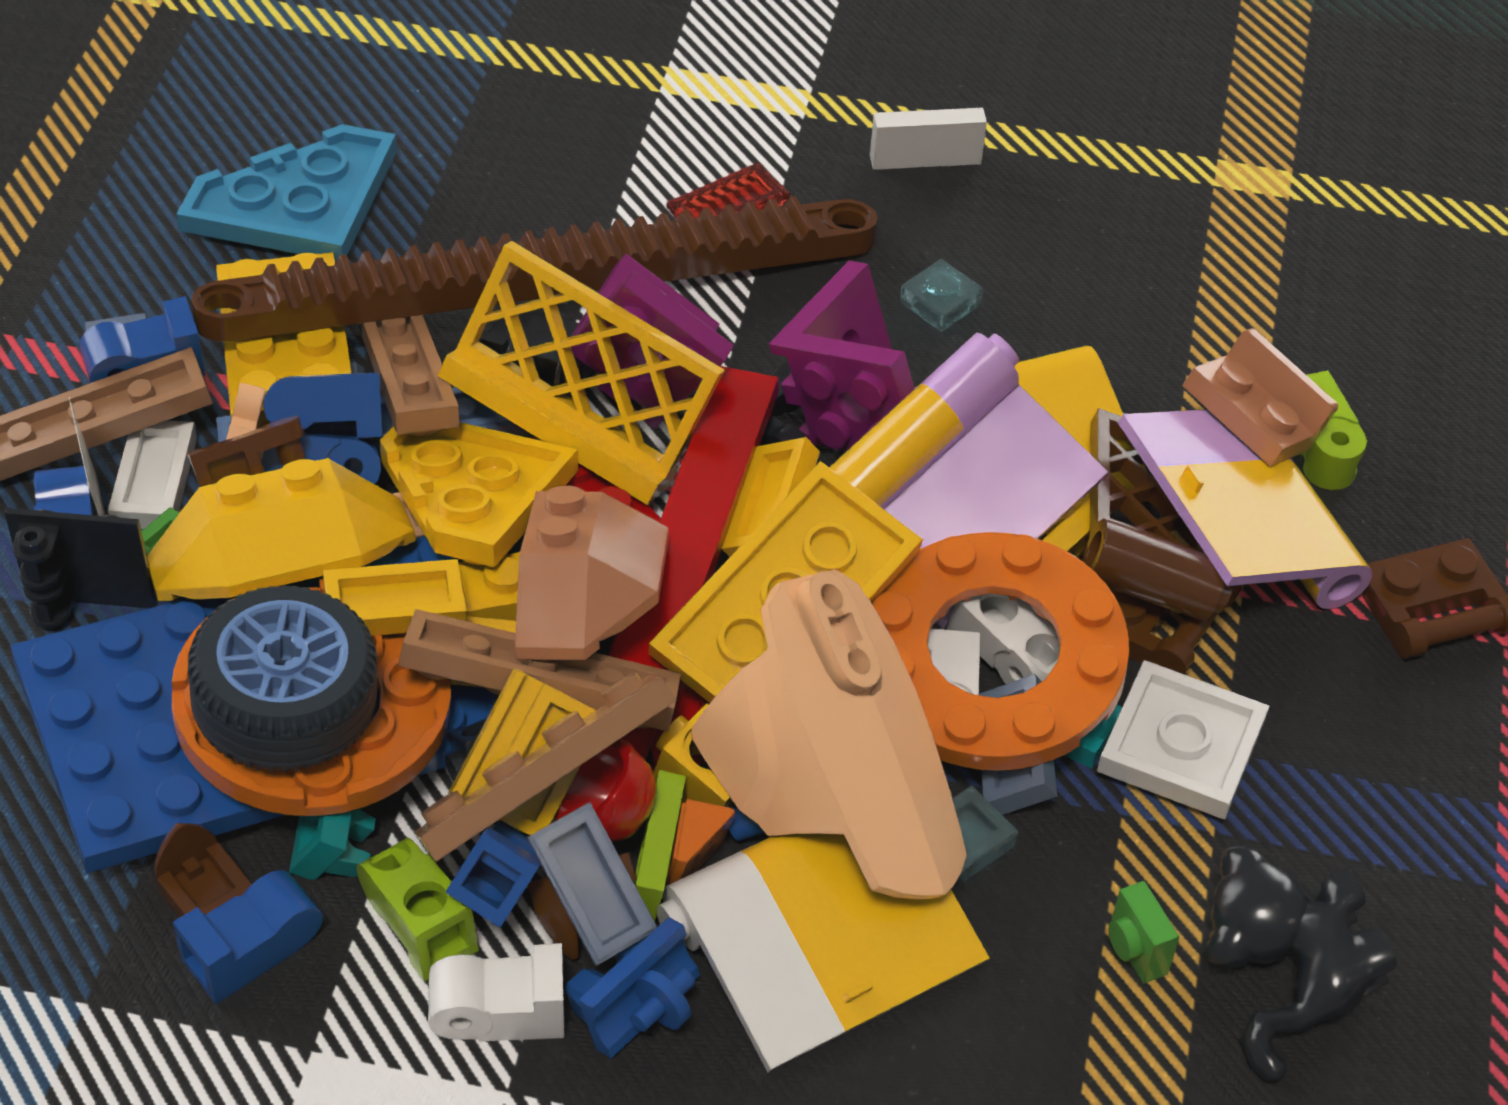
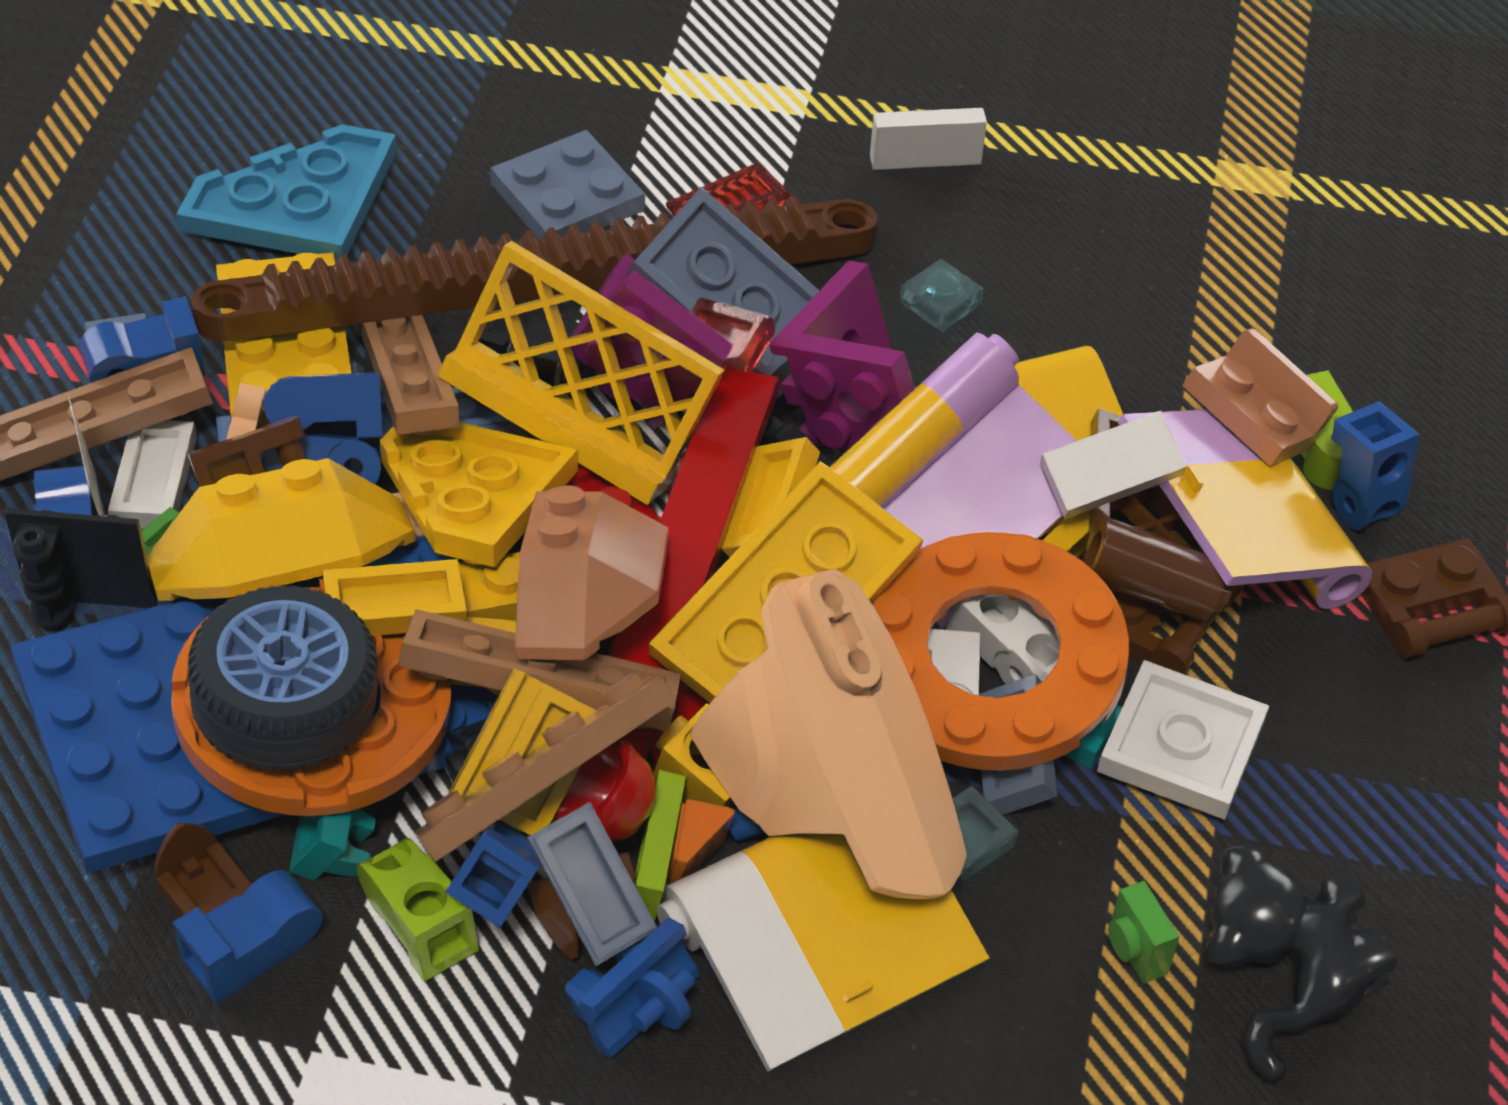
(498, 996): white leg -> none
(567, 186): none -> sand blue plate
(721, 259): none -> sand blue plate
(745, 329): none -> clear red tile
(1112, 464): none -> white tile
(1374, 465): none -> blue leg

